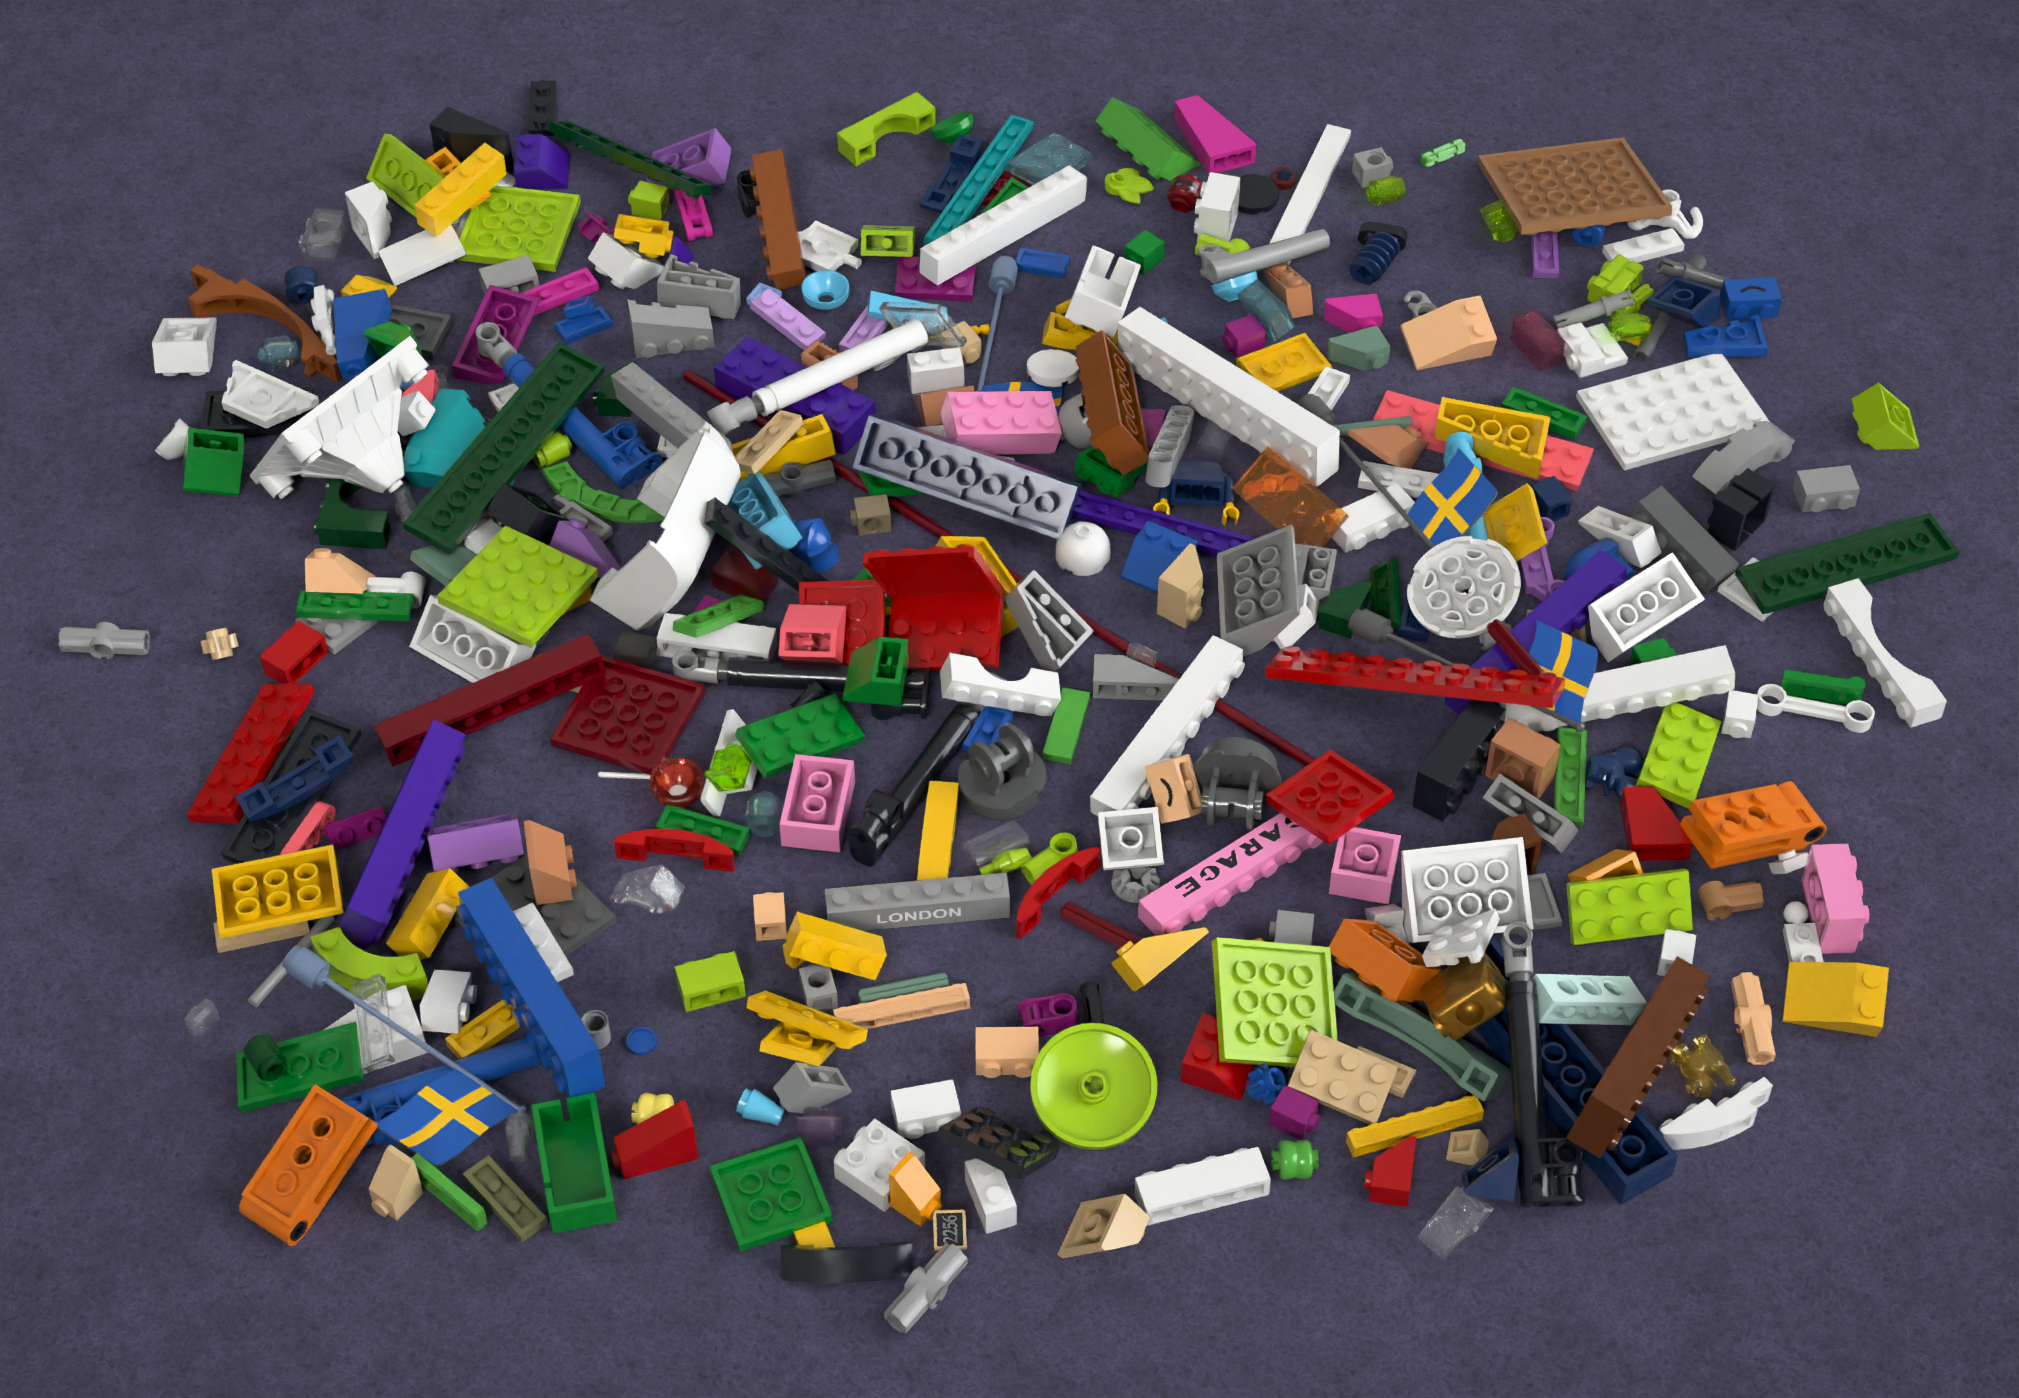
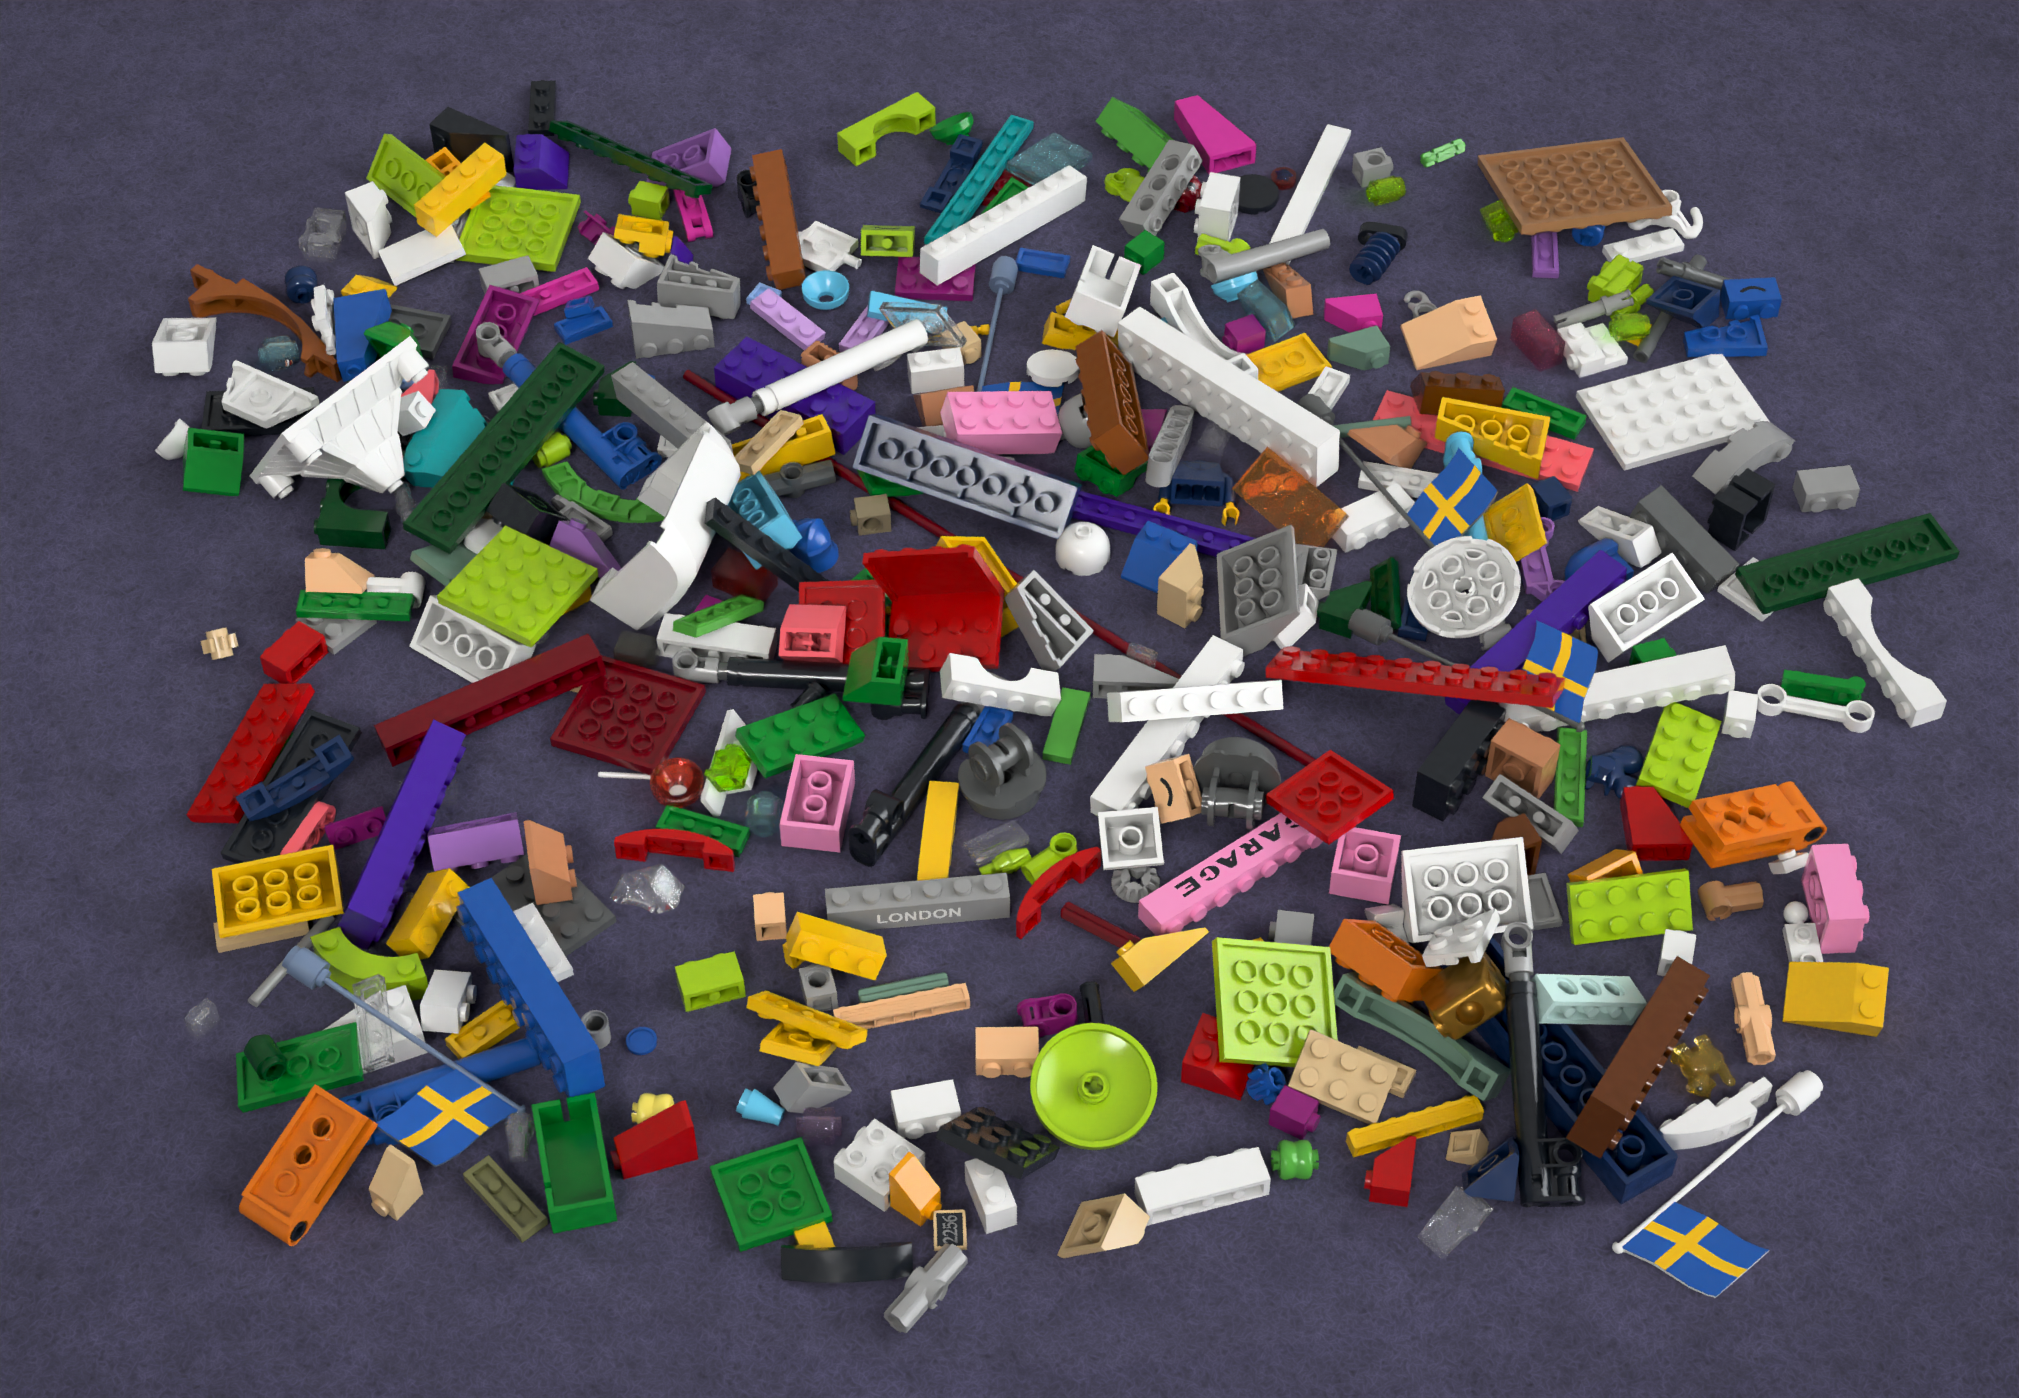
(104, 640): light grey piece -> none
(450, 1194): bright green tile -> none
(1161, 188): none -> light grey brick
(1173, 301): none -> white arch
(1195, 701): none -> white arch
(1432, 386): none -> reddish brown slope
(1513, 648): dark red axle -> none
(1692, 1244): none -> flag
(1883, 420): lime slope -> none

